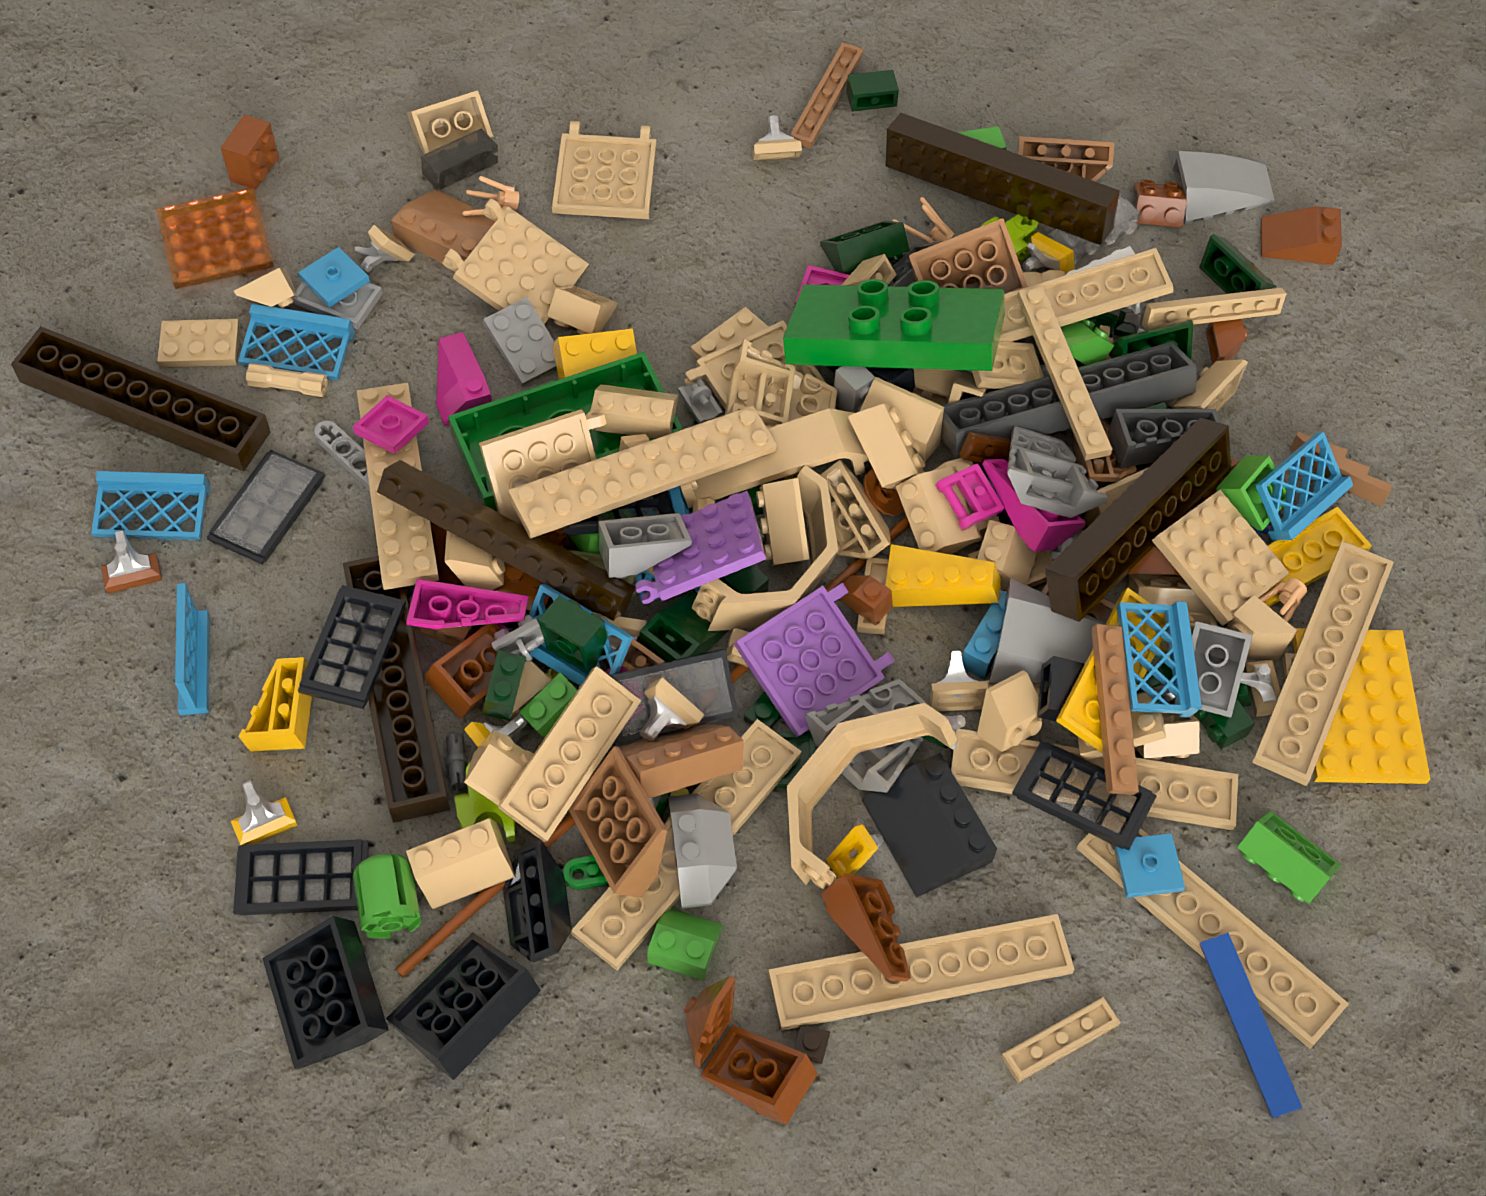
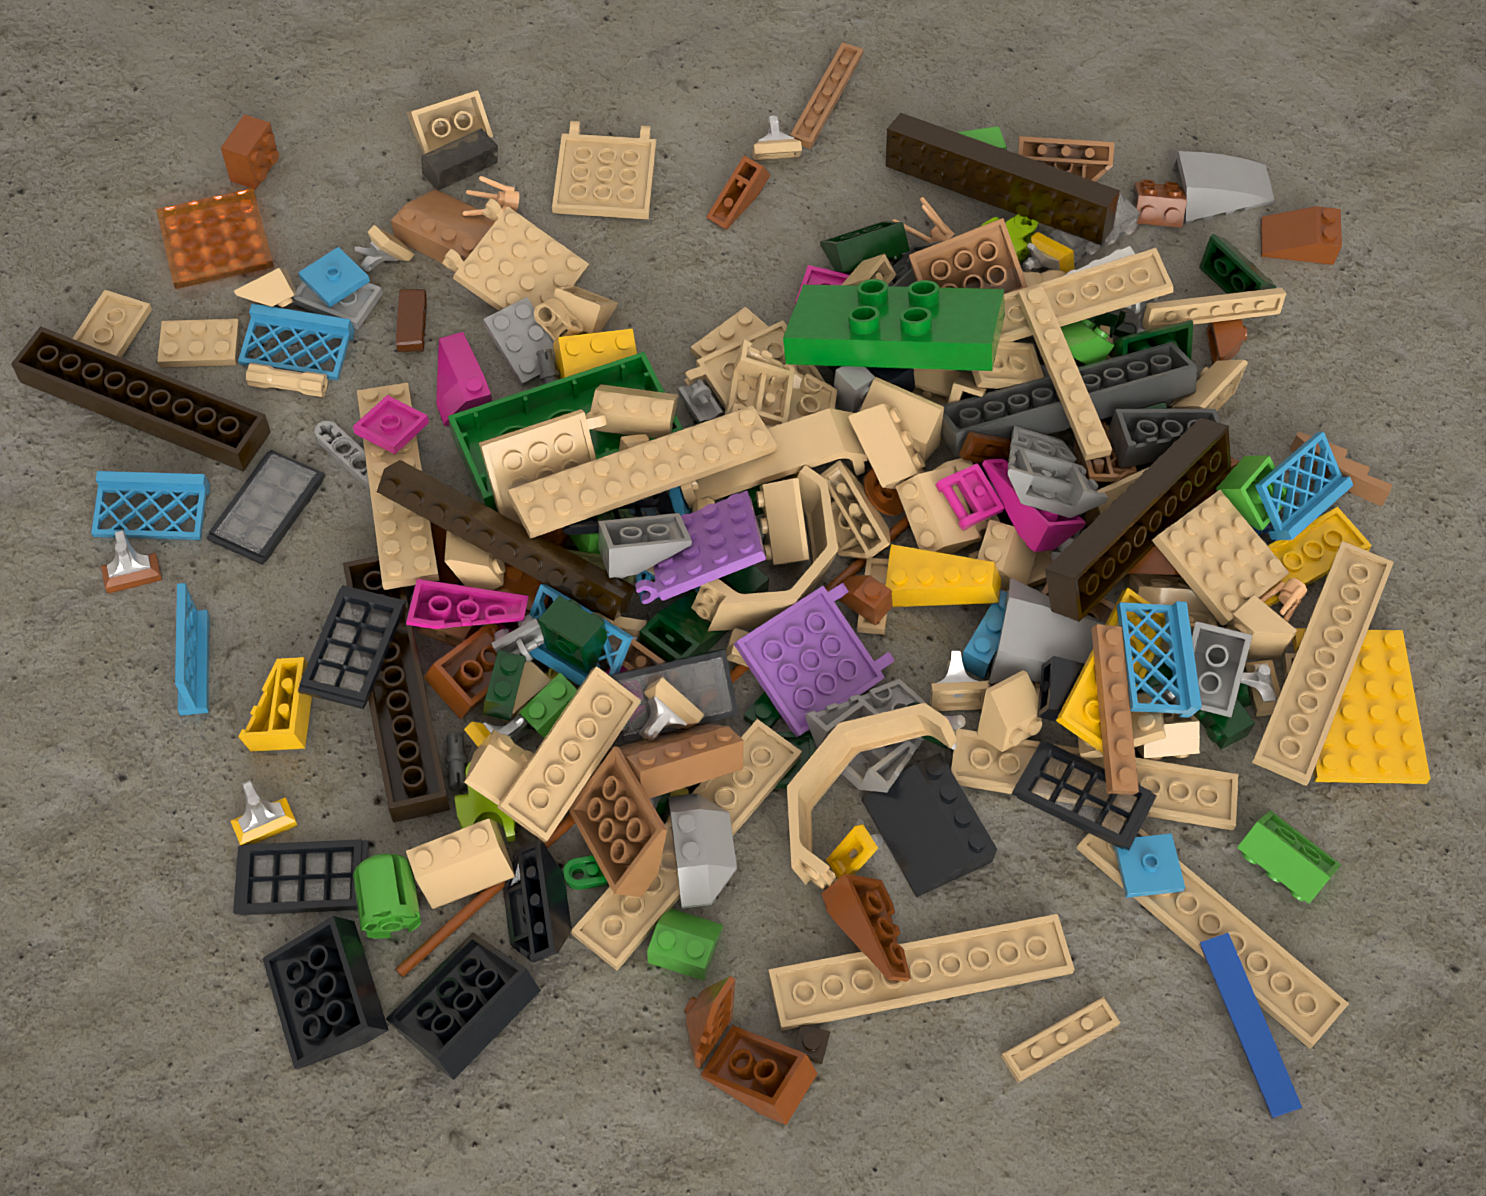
(113, 323): none -> tan plate
(411, 320): none -> reddish brown beam
(547, 366): none -> dark grey pin
(559, 321): none -> tan piece
(738, 192): none -> dark orange slope
(872, 90): dark green brick -> none

